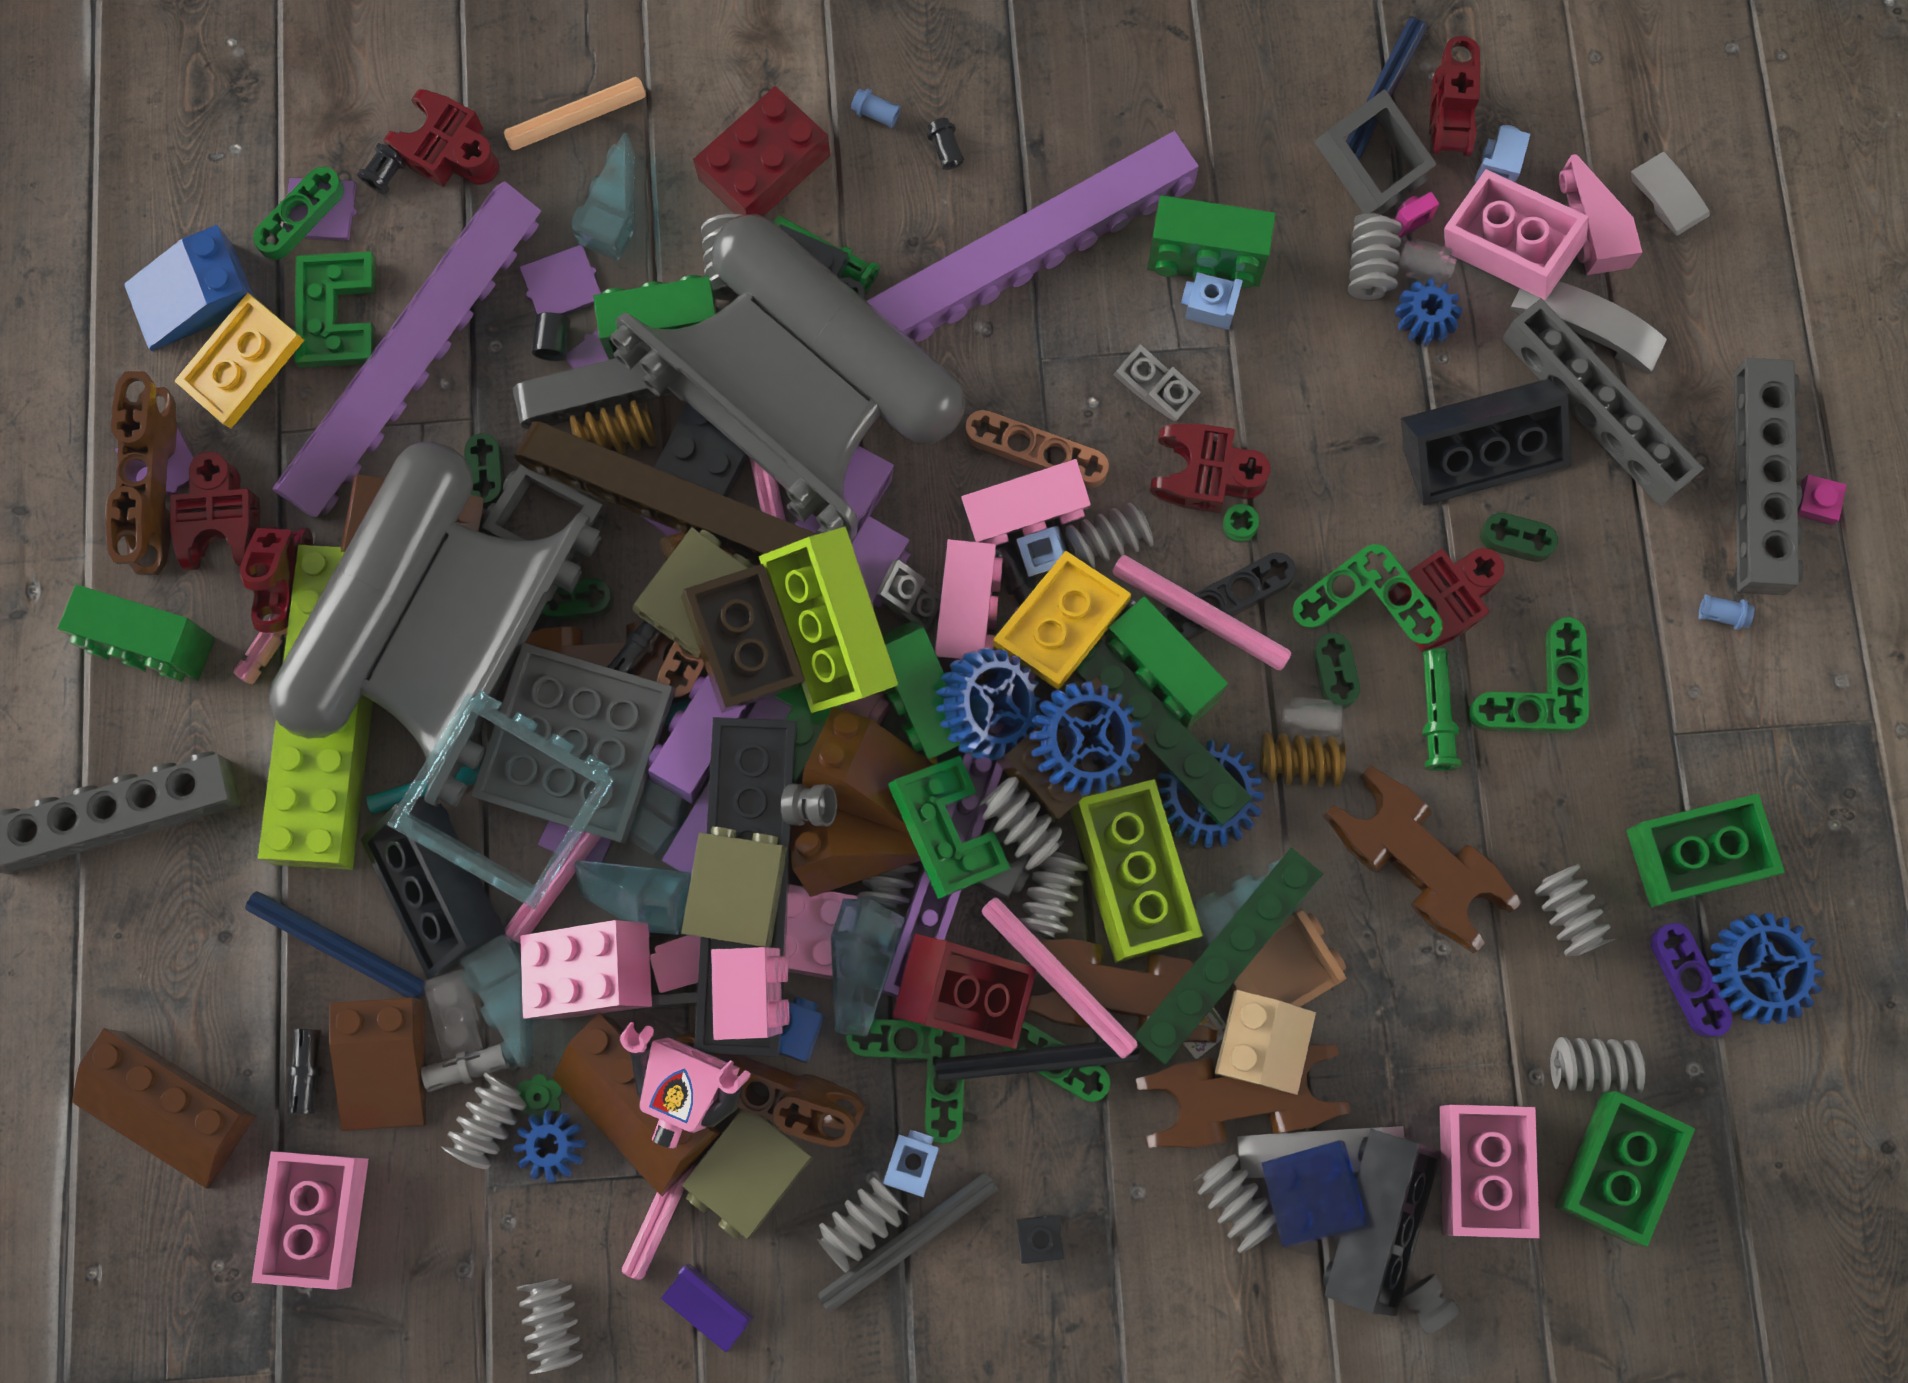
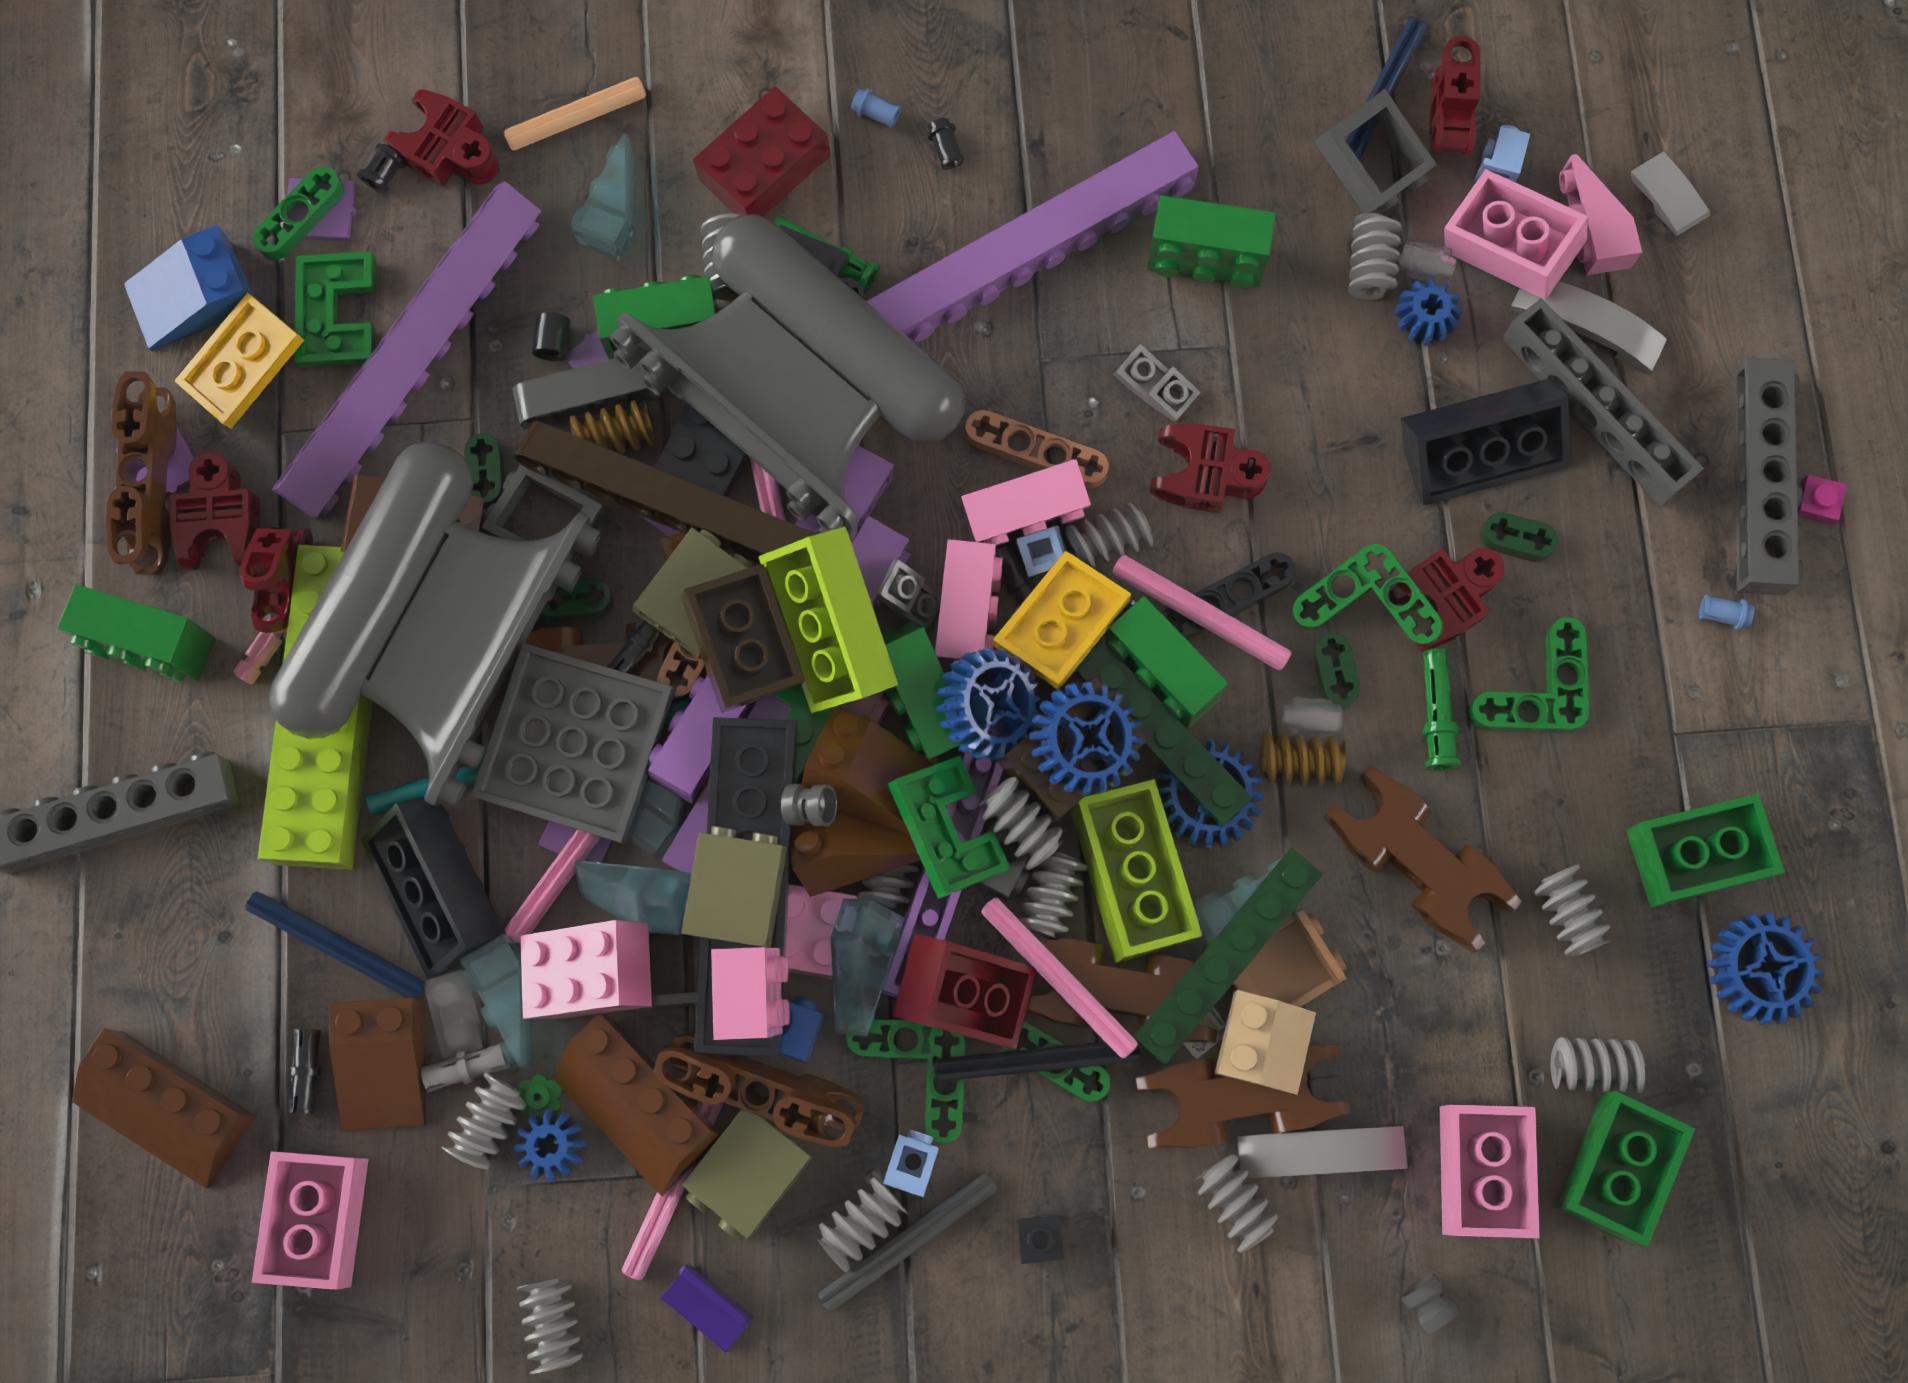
(471, 860): clear light blue window -> none
(561, 282): medium lavender piece -> none
(676, 963): bright pink sticker -> none
(681, 1084): bright pink torso -> none
(1207, 310): light blue brick -> none
(1238, 512): green bush -> none
(1314, 1194): clear blue plate -> none
(1394, 1194): black slope -> none
(1416, 212): dark pink plate -> none
(1695, 1012): dark purple beam -> none

